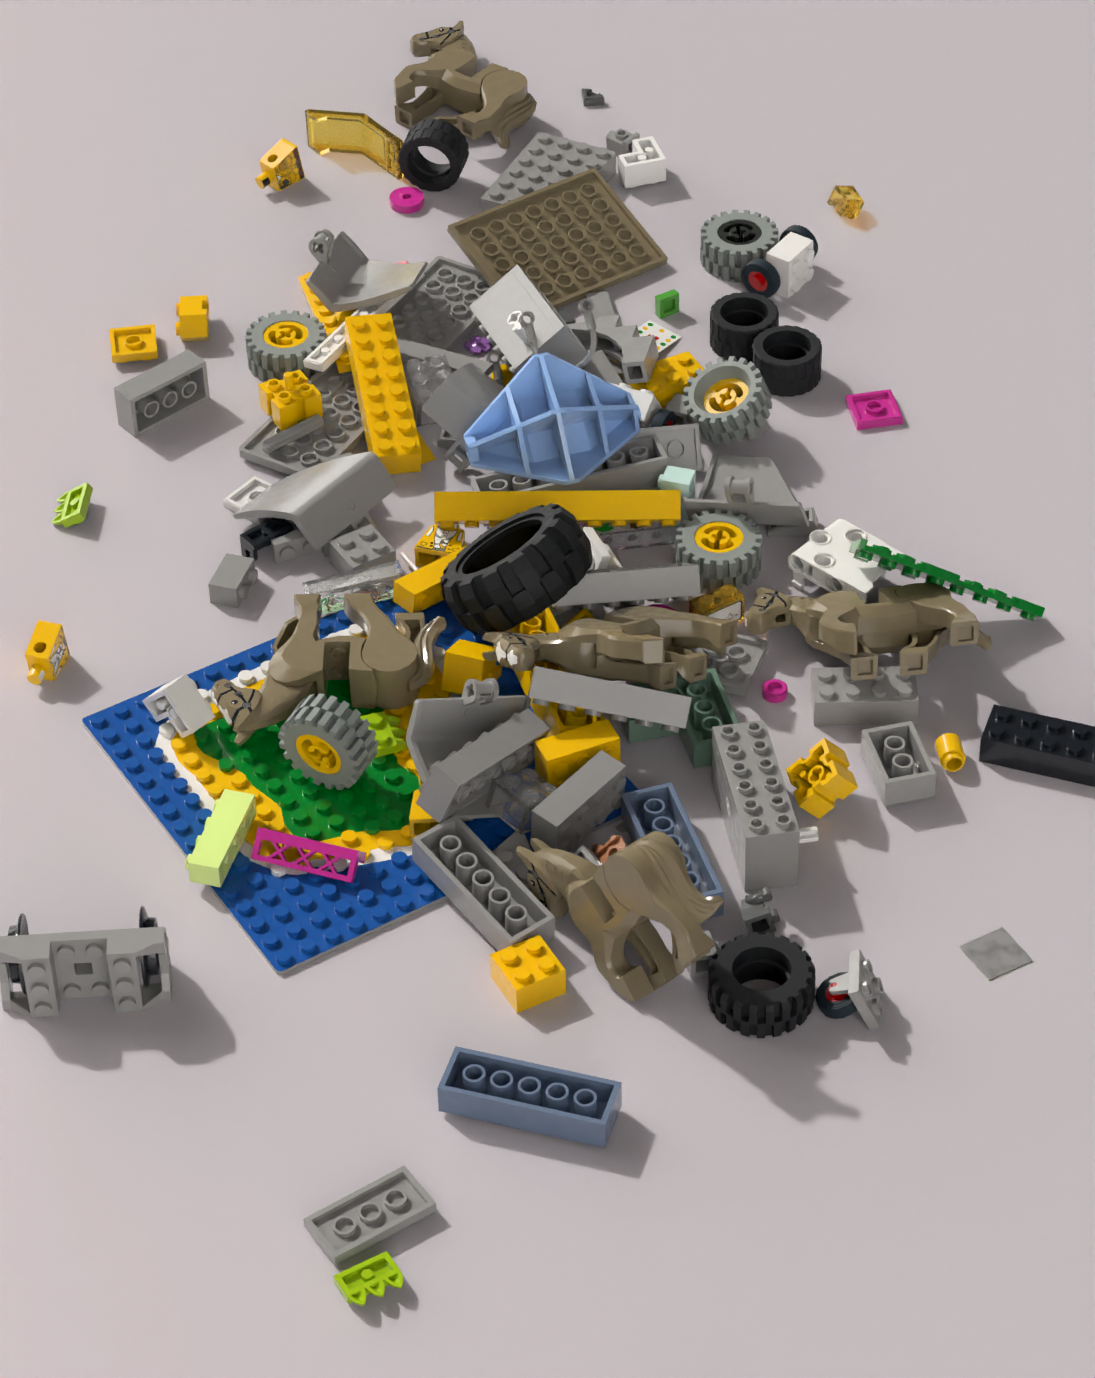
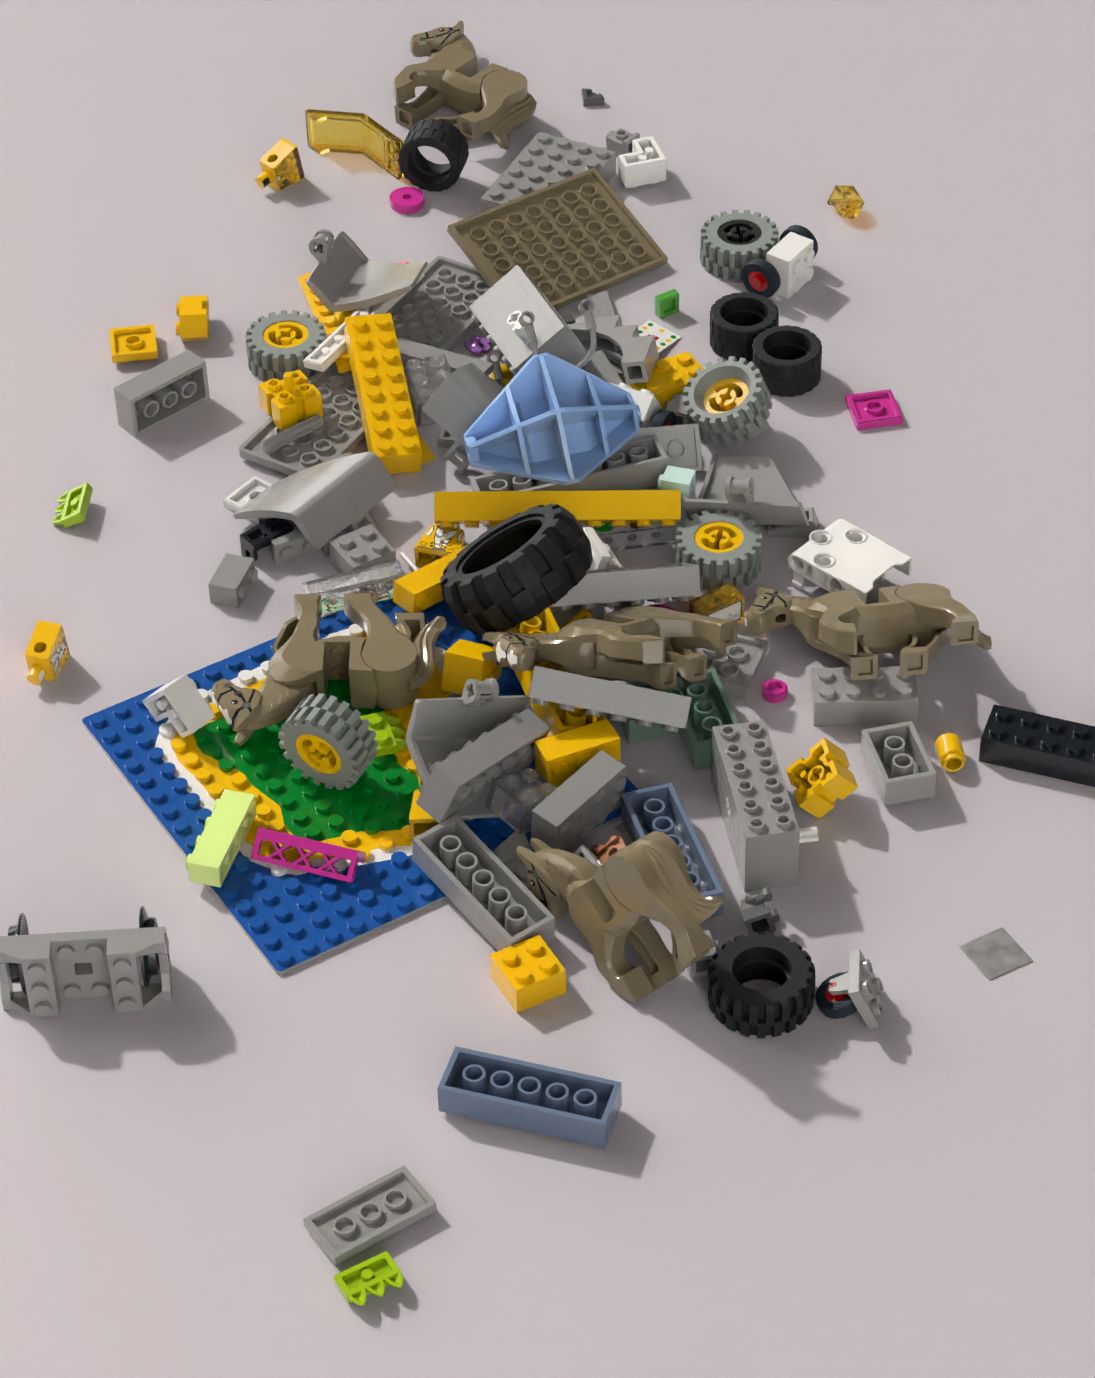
(942, 577): green wing -> none

